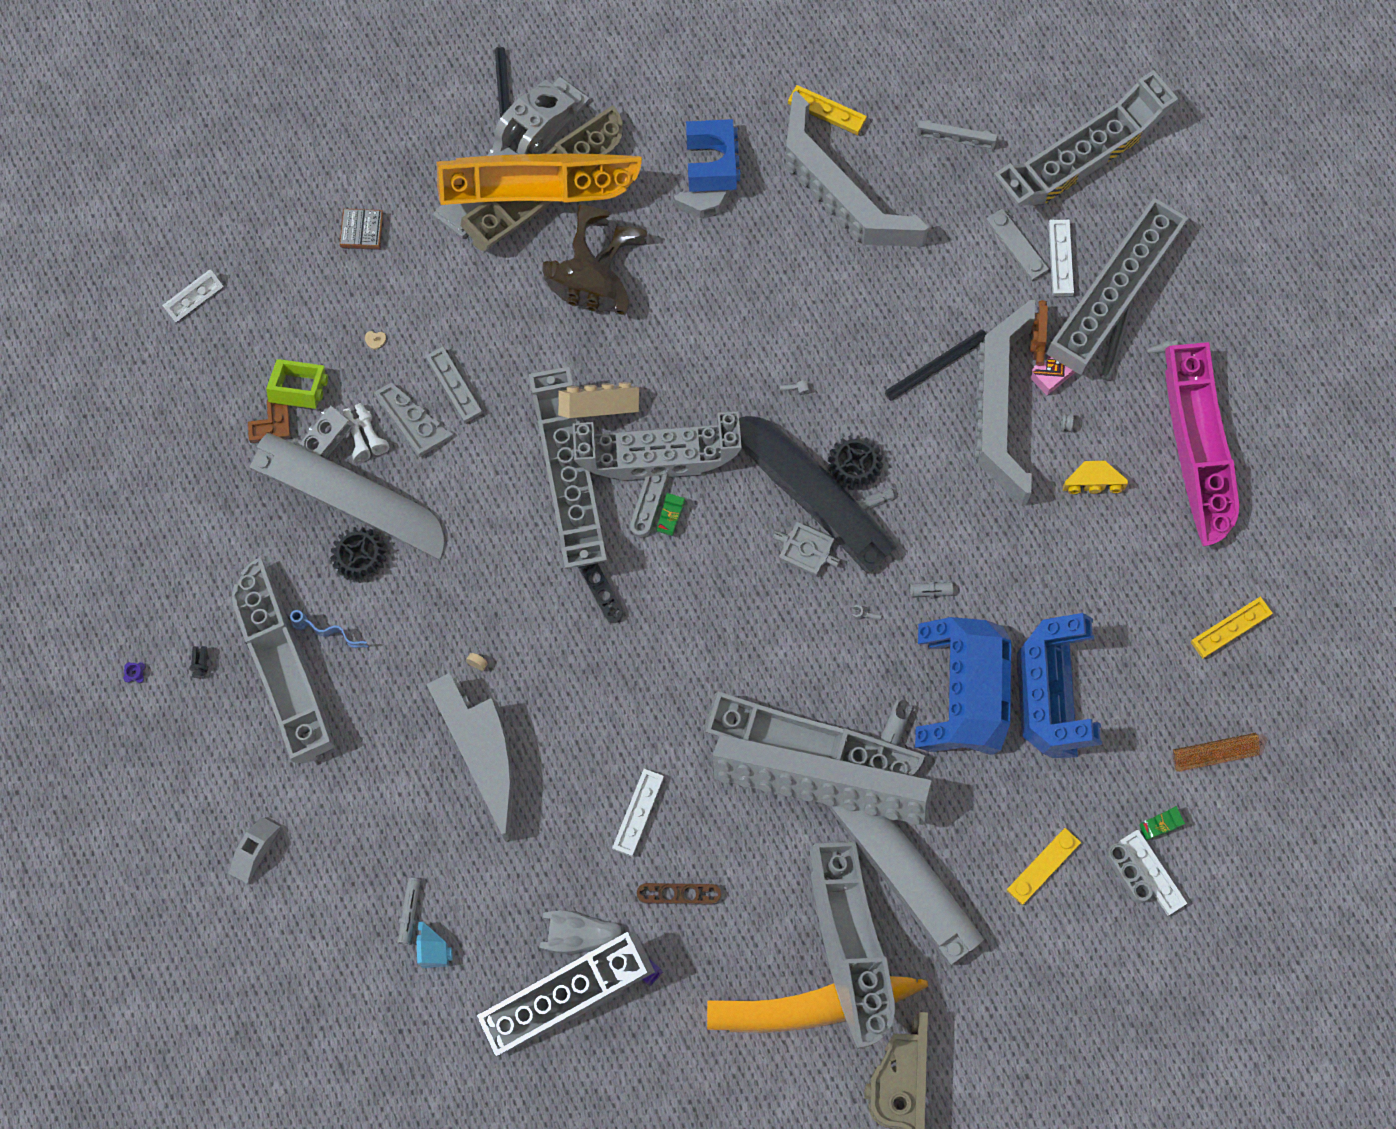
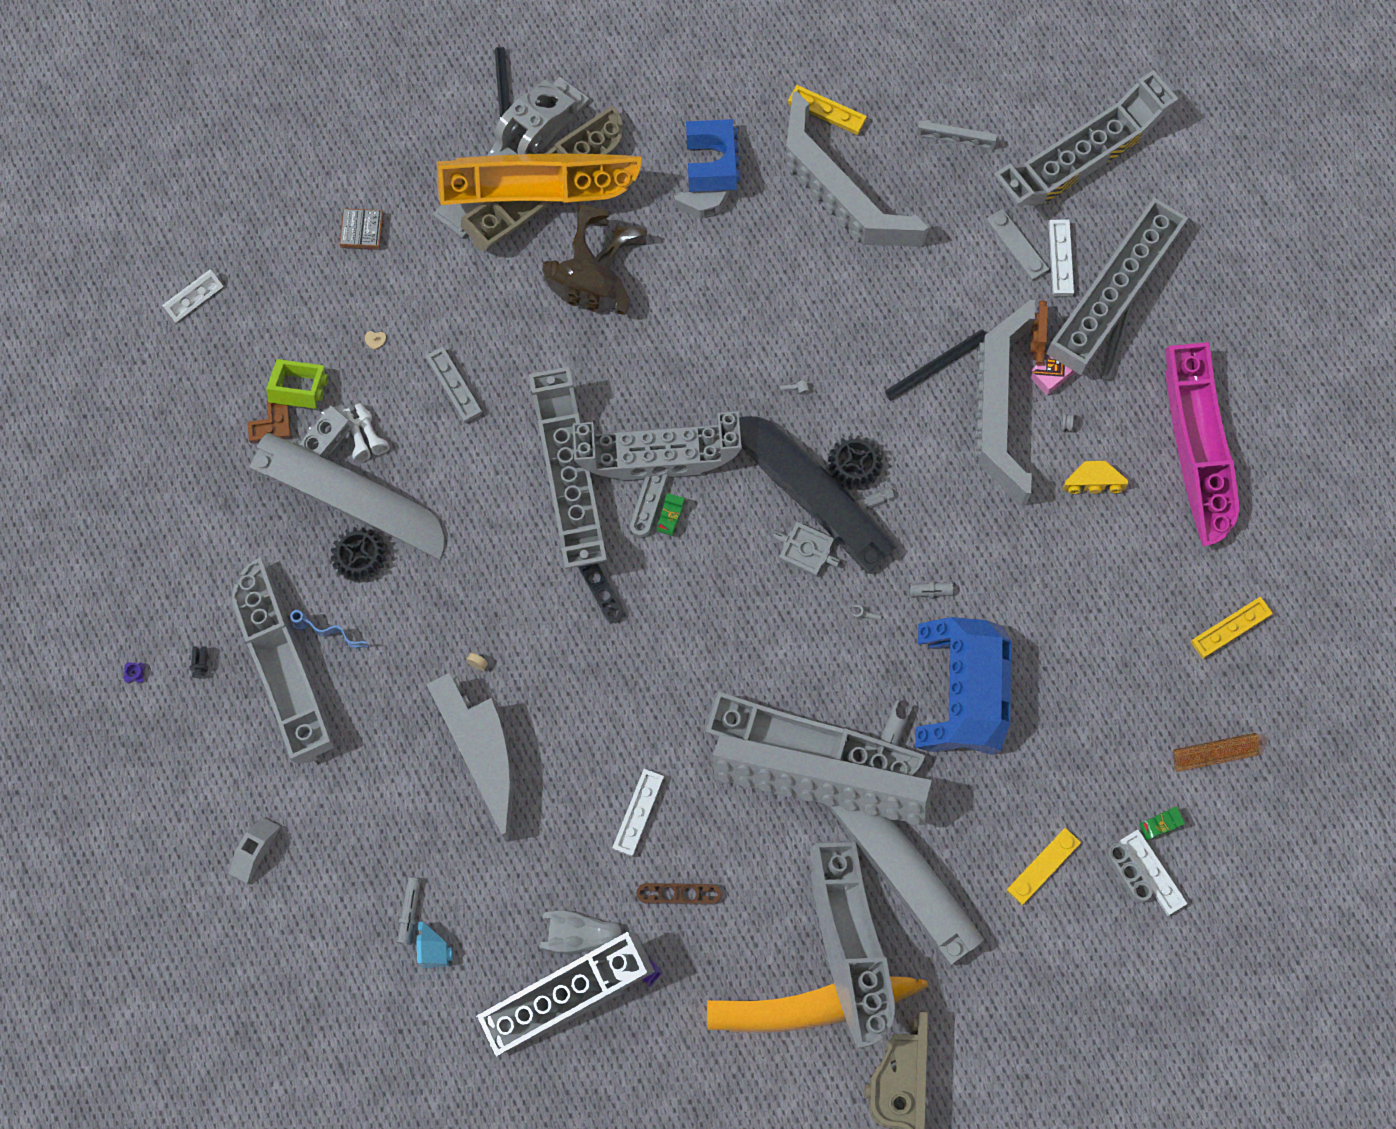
(411, 420): light grey wing -> none
(598, 400): tan brick -> none
(1048, 688): blue wedge -> none
(1161, 347): light grey piece -> none

